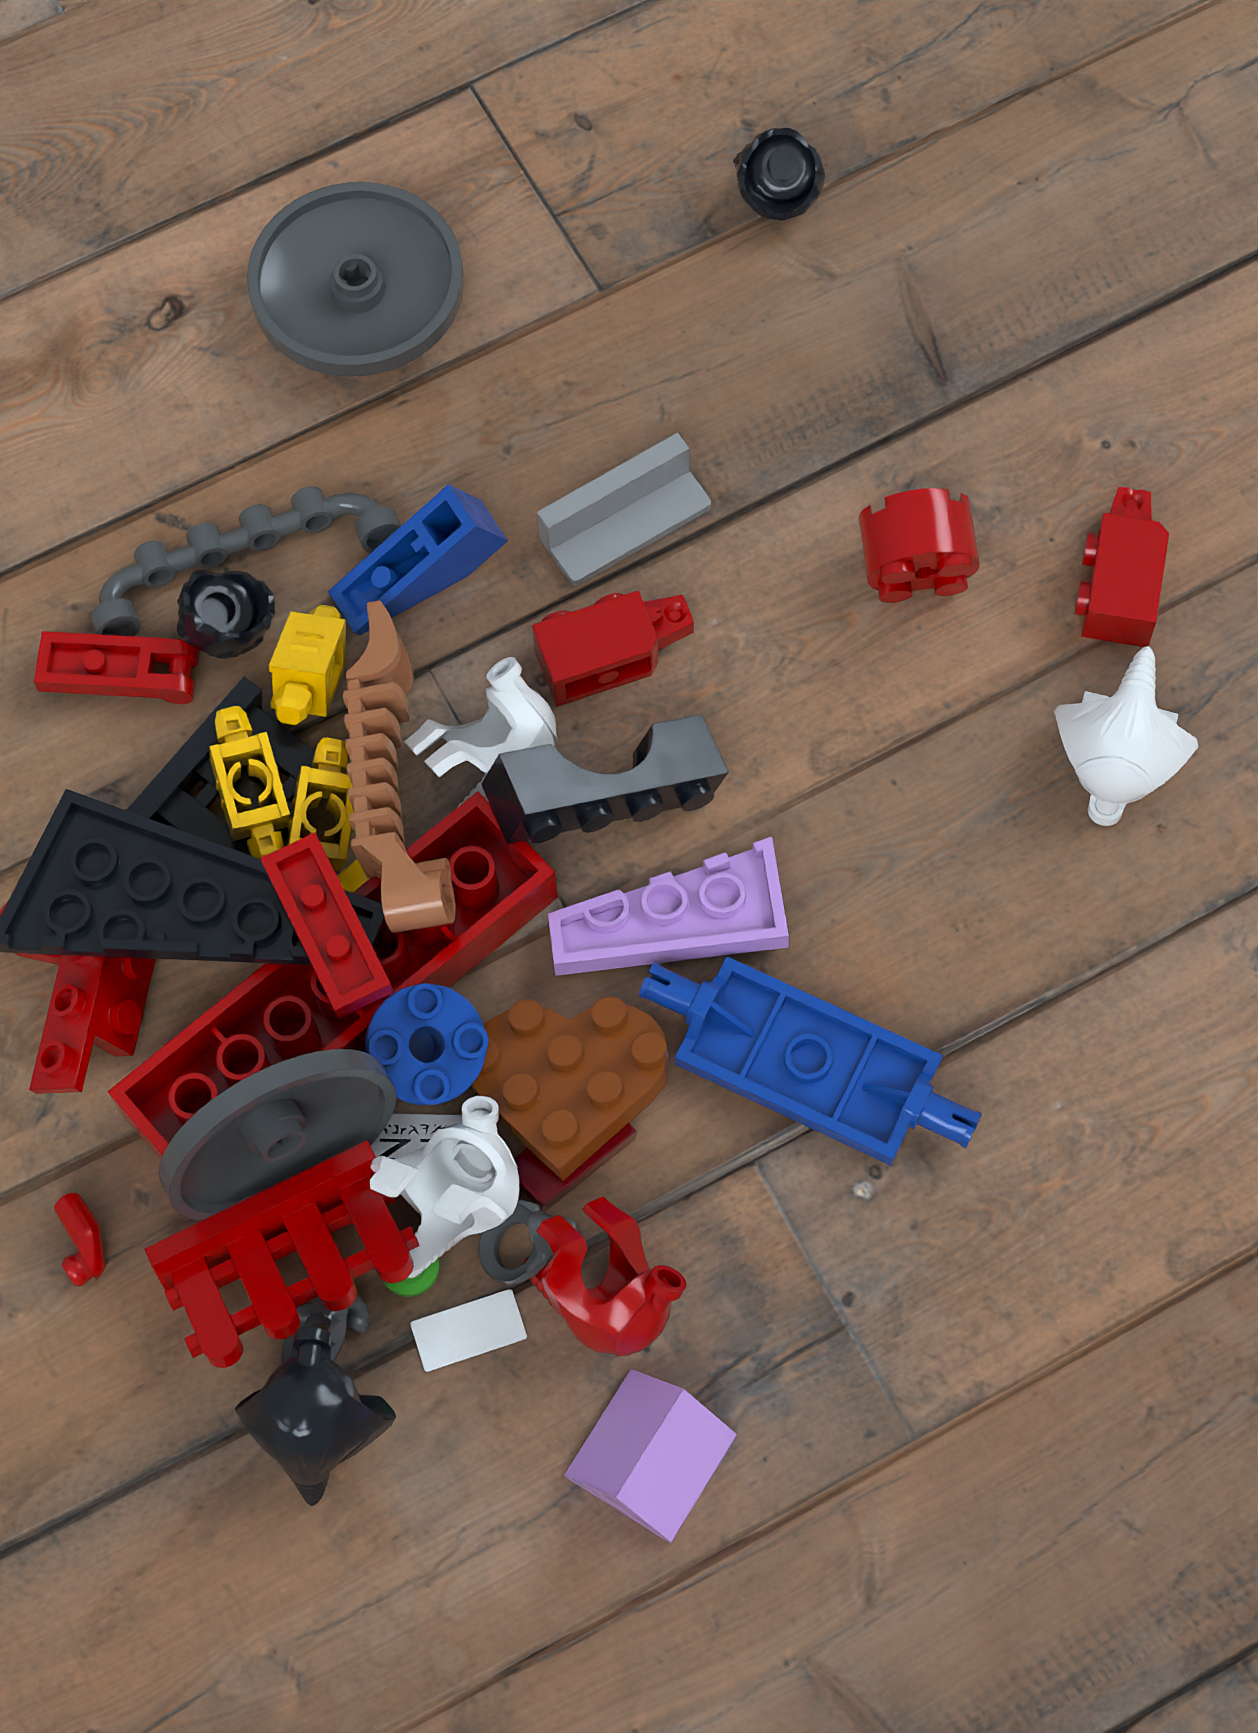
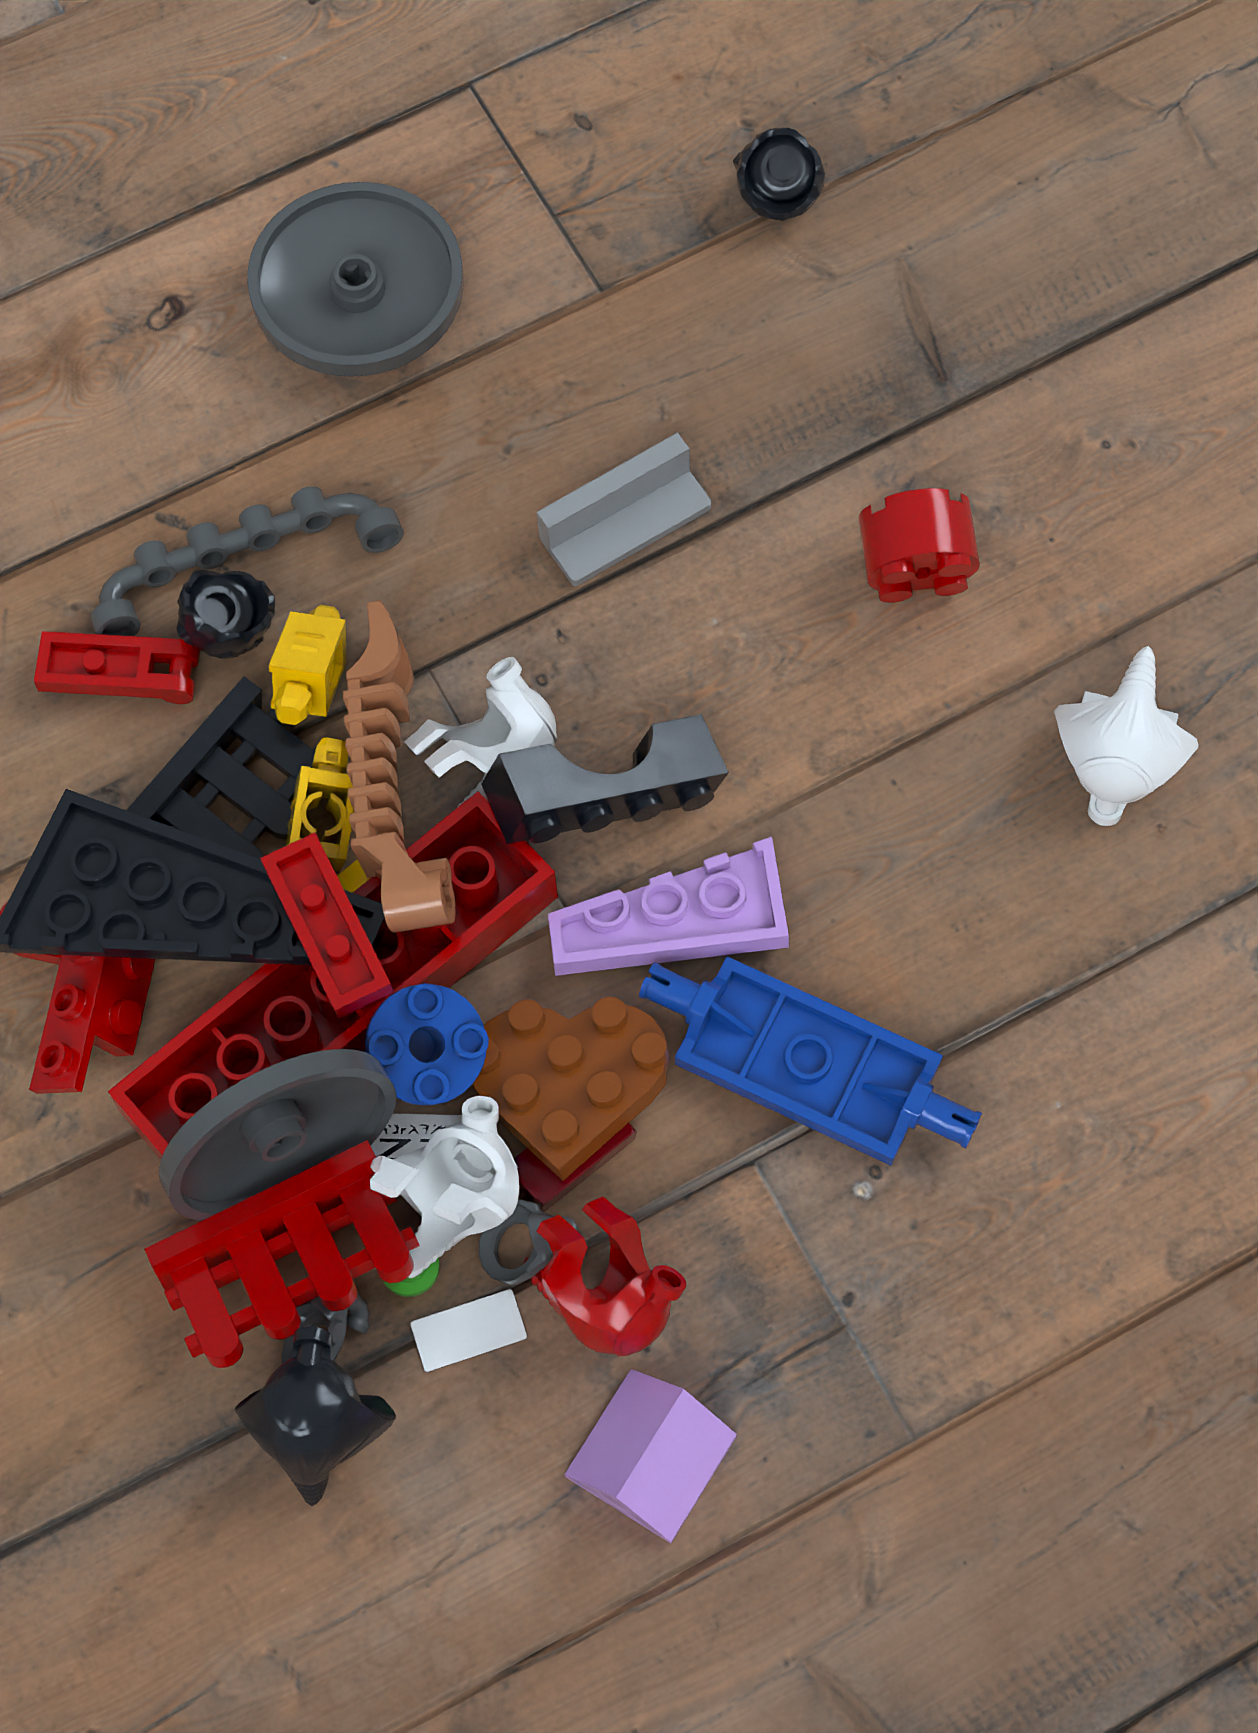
(85, 1235): red arm -> none
(256, 752): yellow piece -> none
(421, 557): blue slope -> none
(607, 643): red hinge -> none
(1125, 573): red hinge -> none

